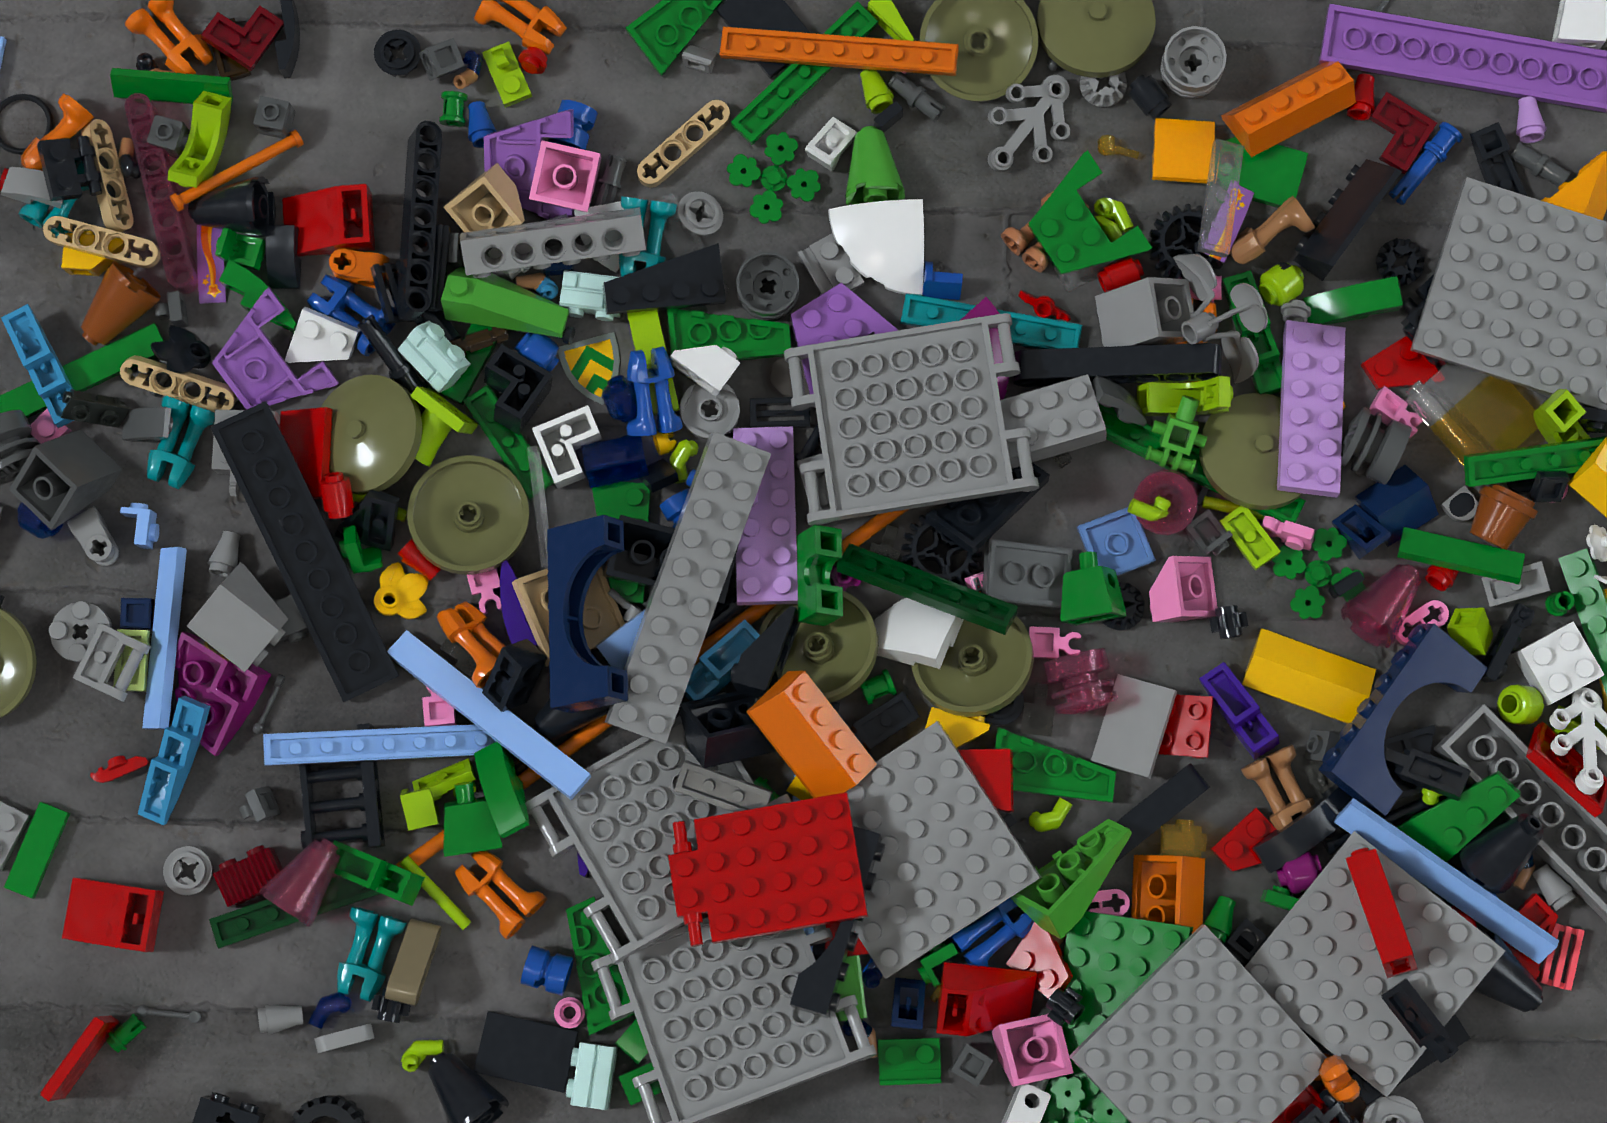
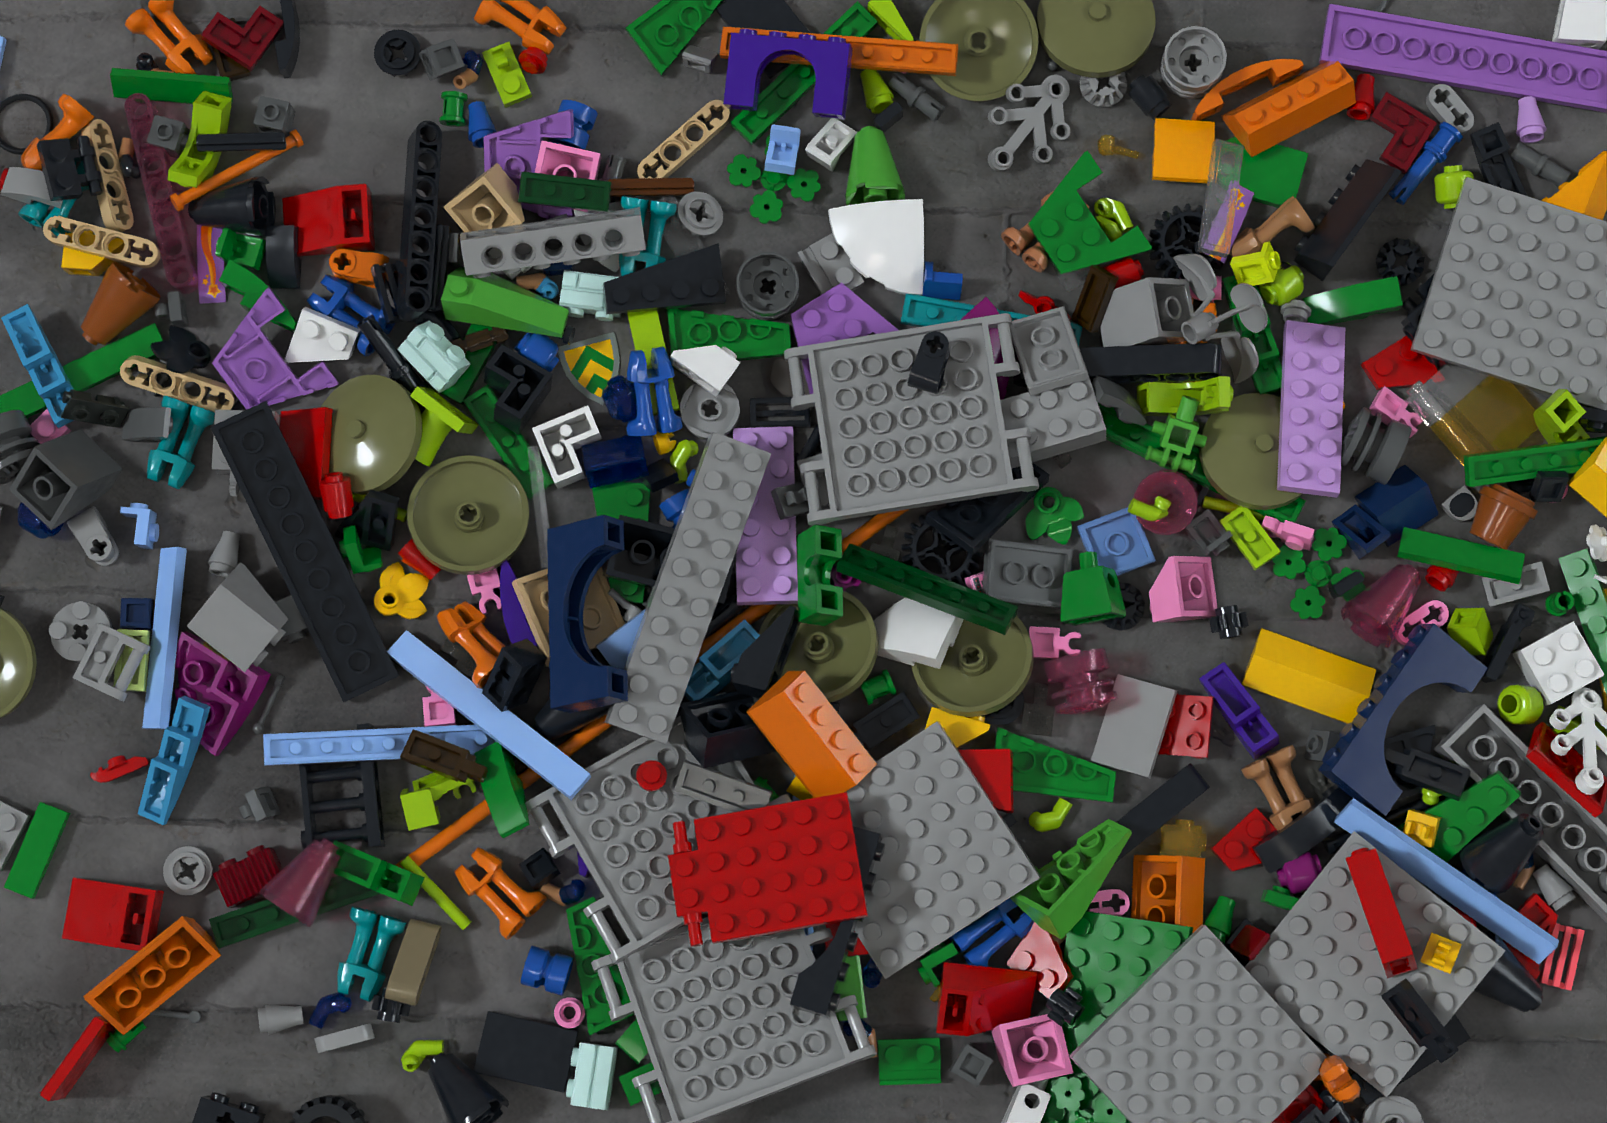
(153, 974): none -> orange slope
(241, 142): none -> black axle
(442, 758): none -> dark brown hinge
(468, 823): green torso -> none
(539, 869): none -> black tile
(564, 192): none -> dark green tile
(566, 895): none -> clear blue arm
(651, 187): none -> reddish brown axle
(651, 775): none -> red plate
(753, 52): none -> dark purple arch
(782, 149): none -> light blue bracket
(790, 500): none -> dark grey tile
(908, 1003): dark blue slope -> none
(929, 367): none -> black piece
(1047, 351): none -> light grey tile
(1054, 520): none -> green plate
(1094, 298): none -> dark brown tile
(1249, 942): none -> dark red slope
(1257, 267): none -> neon yellow bracket
(1276, 70): none -> orange slope
(1422, 827): none -> yellow tile
(1440, 953): none -> yellow tile
(1449, 185): none -> lime head
(1454, 104): none -> light grey beam

